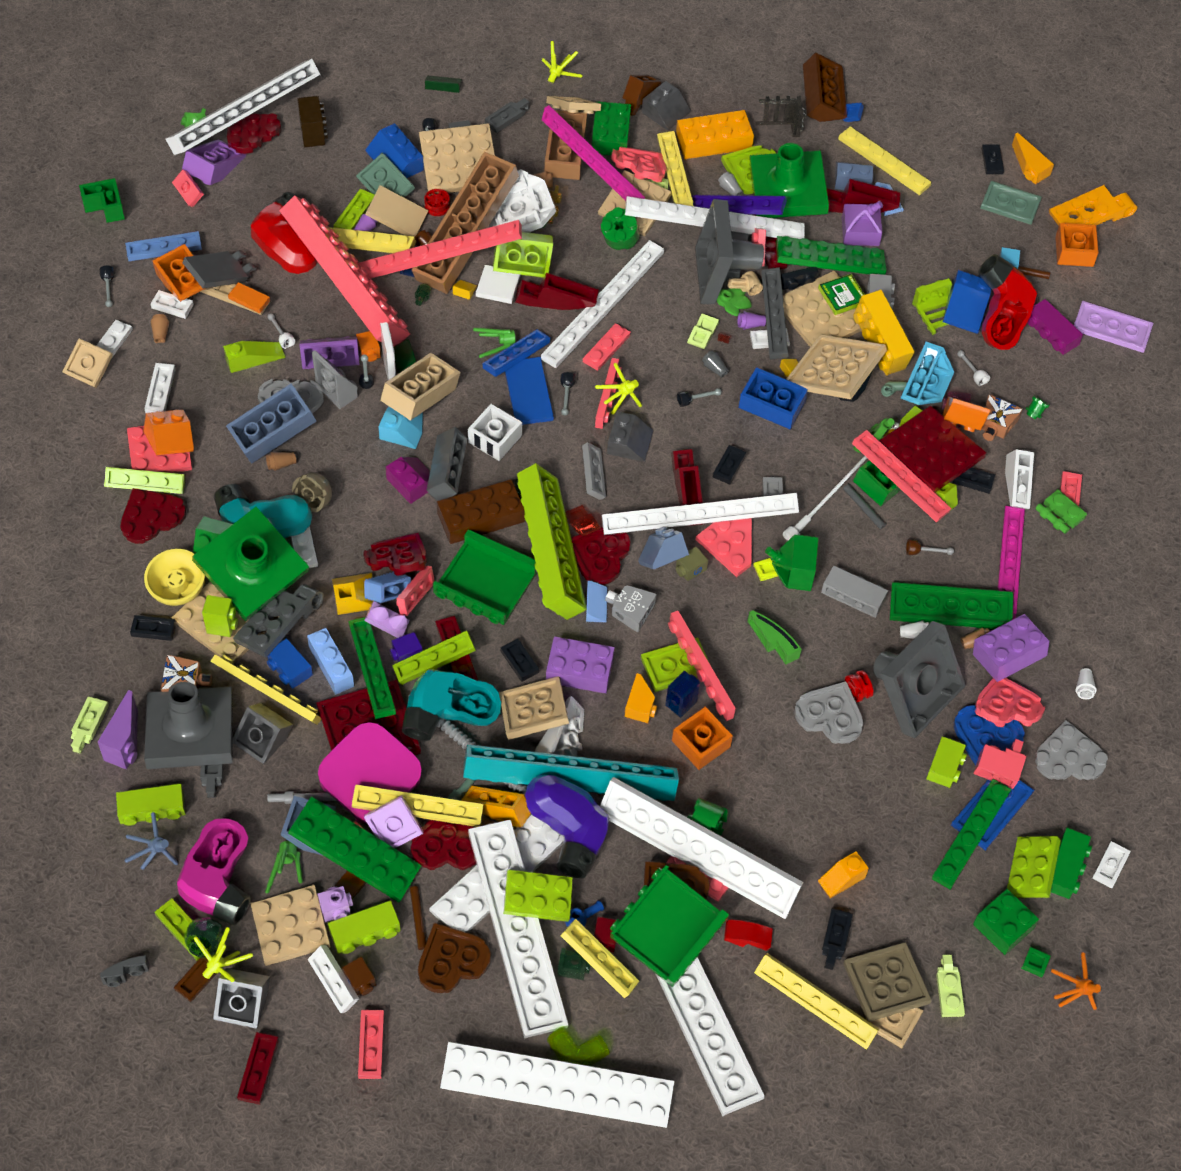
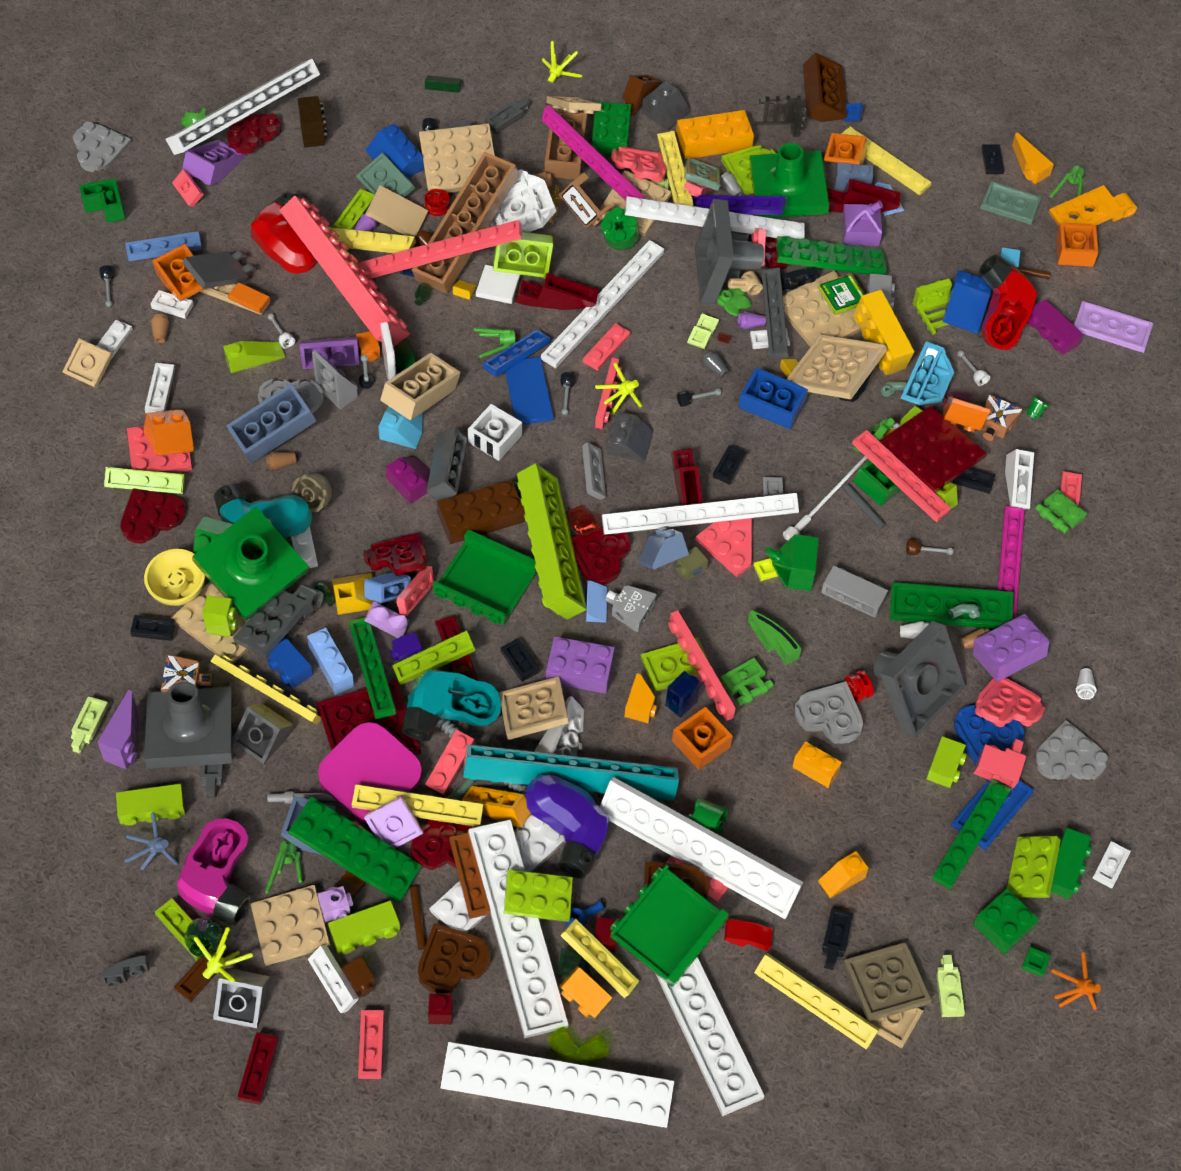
(98, 146): none -> light grey plate
(326, 592): none -> clear green cylinder
(440, 1008): none -> dark red brick
(449, 763): none -> coral plate
(469, 876): none -> dark orange plate
(581, 204): none -> panel
(585, 992): none -> light orange brick
(697, 189): none -> coral plate
(702, 173): none -> sand green tile
(744, 676): none -> bright green plate
(816, 764): none -> light orange brick
(846, 149): none -> orange slope
(964, 608): none -> sand green arm
(1074, 177): none -> bright green plant

